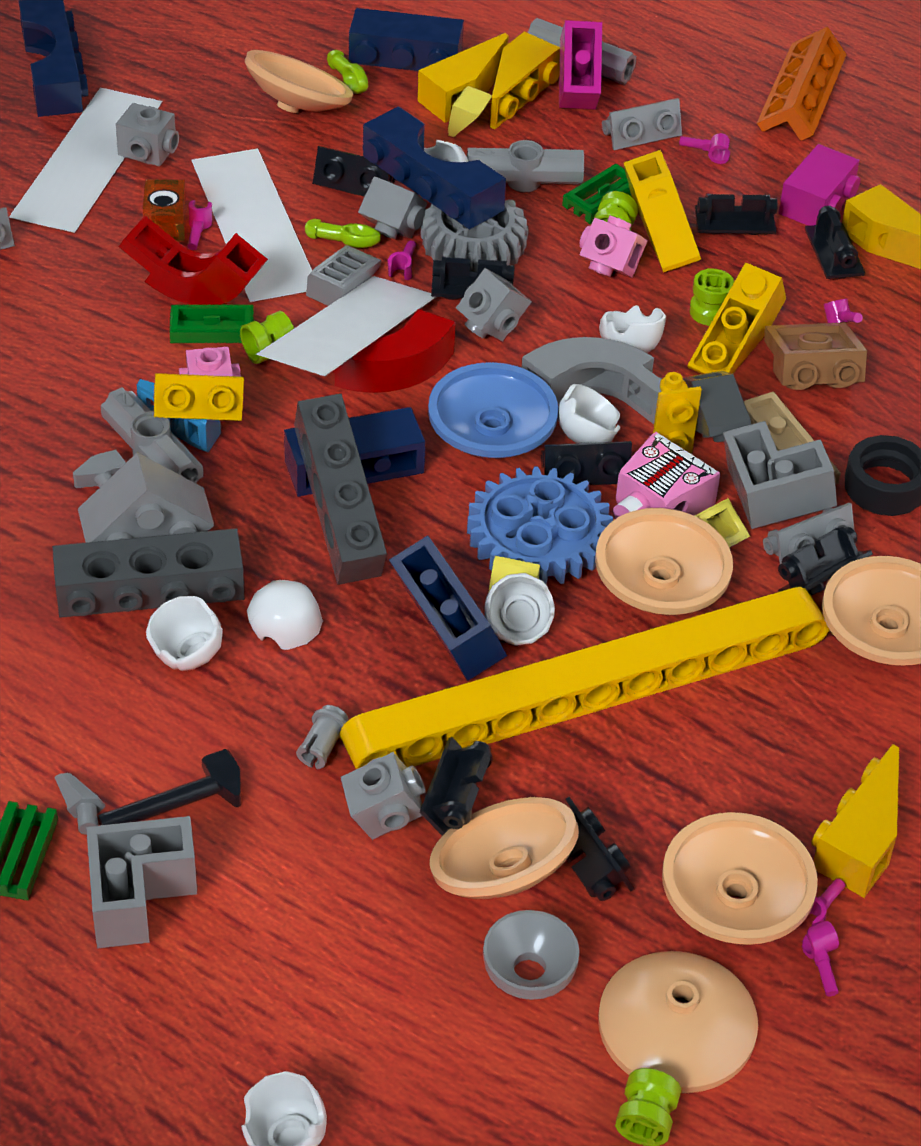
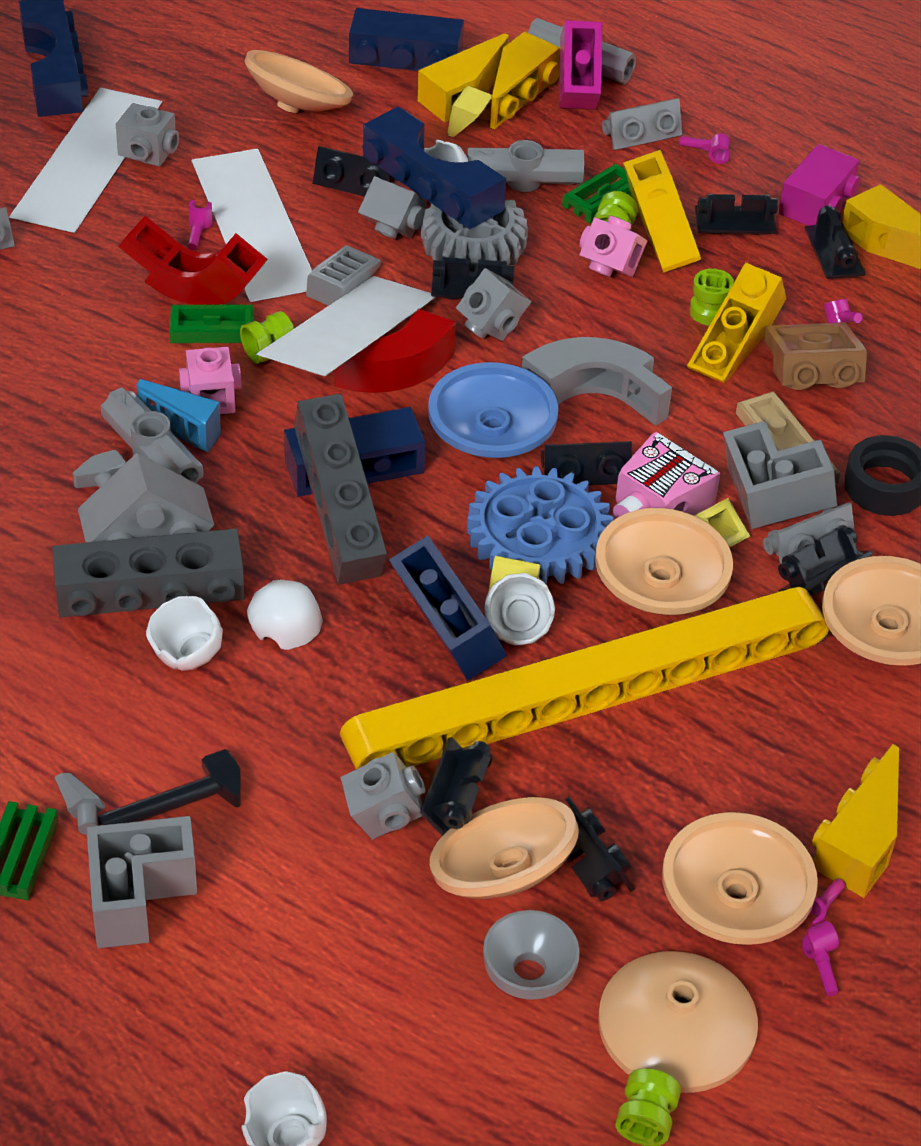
(166, 205): clear orange brick -> none
(198, 396): yellow hinge -> none
(322, 736): light grey pin -> none
(352, 73): lime piece -> none
(353, 234): lime piece -> none
(402, 260): dark pink hand -> none
(587, 416): white hair -> none
(634, 327): white hair -> none
(677, 411): yellow hinge -> none
(720, 404): dark grey slope -> none
(804, 84): orange fence -> none

